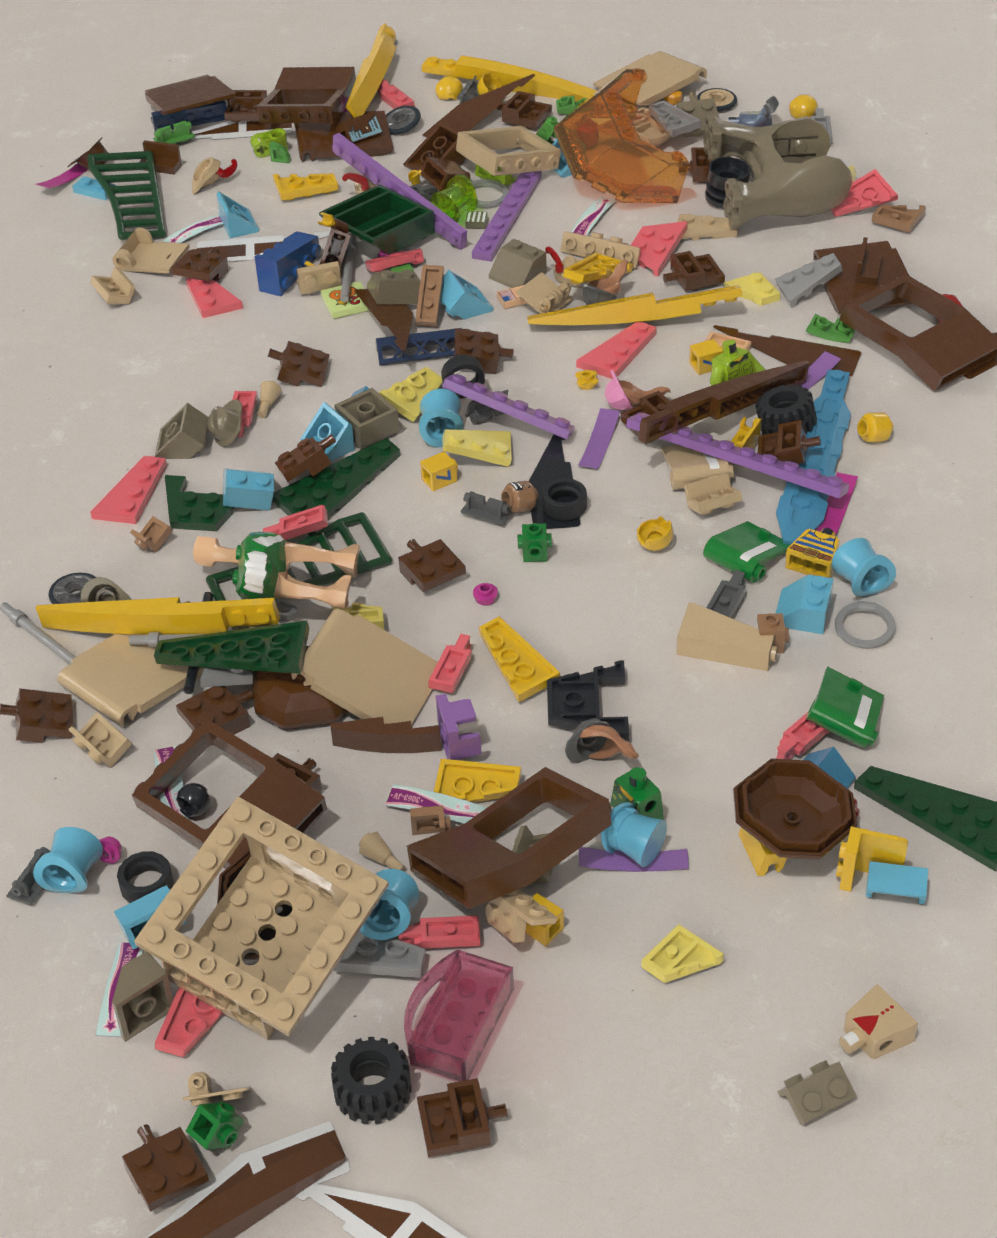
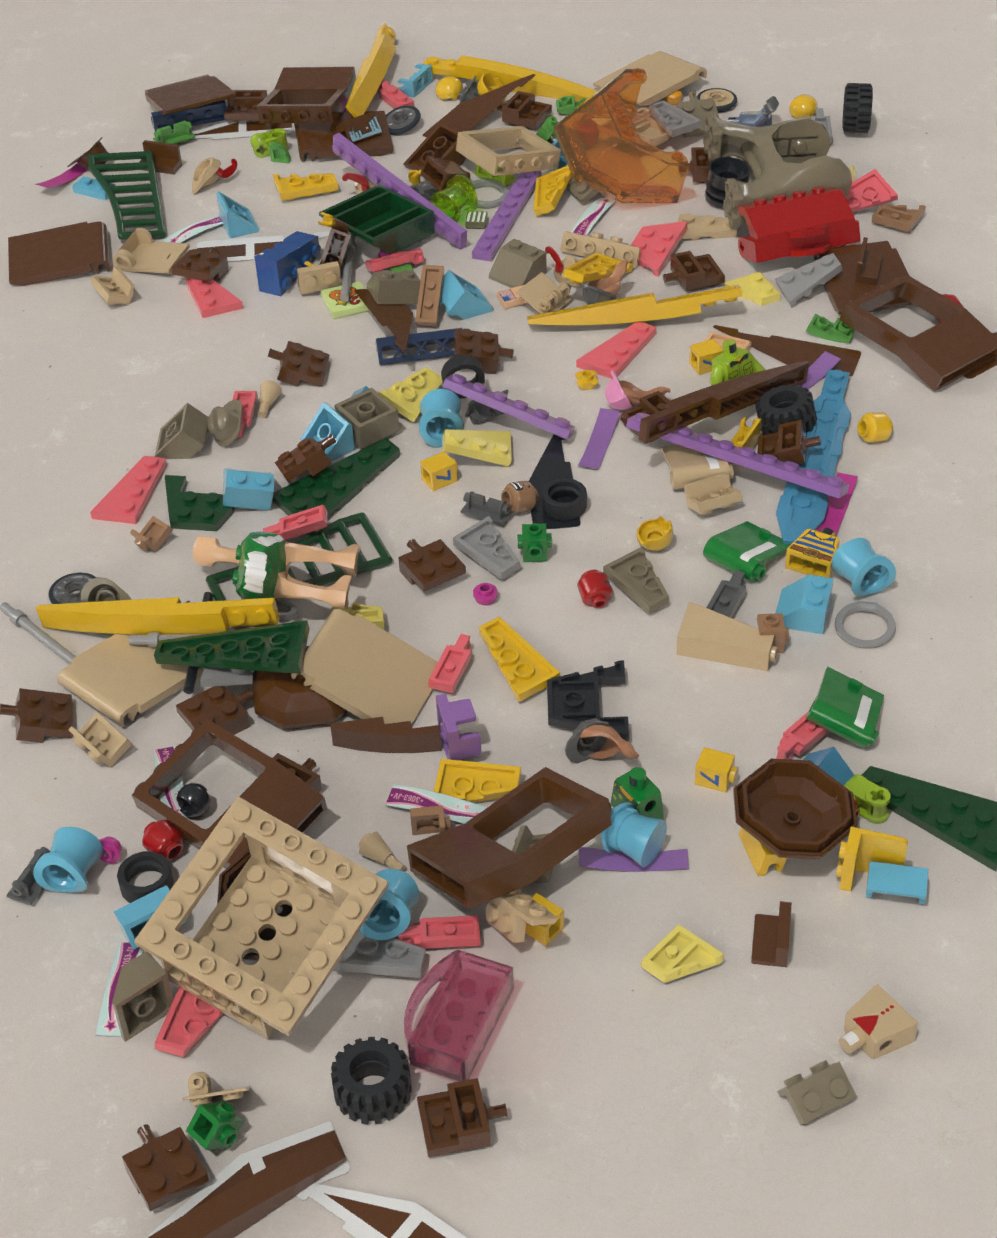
(57, 253): none -> reddish brown piece
(163, 839): none -> red head
(418, 81): none -> medium azure hinge
(487, 548): none -> light grey wing
(550, 189): none -> yellow wing
(582, 190): none -> dark tan bracket
(594, 588): none -> red head
(637, 579): none -> dark tan wing
(715, 770): none -> yellow brick
(772, 937): none -> reddish brown panel
(797, 225): none -> red piece
(857, 107): none -> black tyre
(869, 798): none -> lime piece

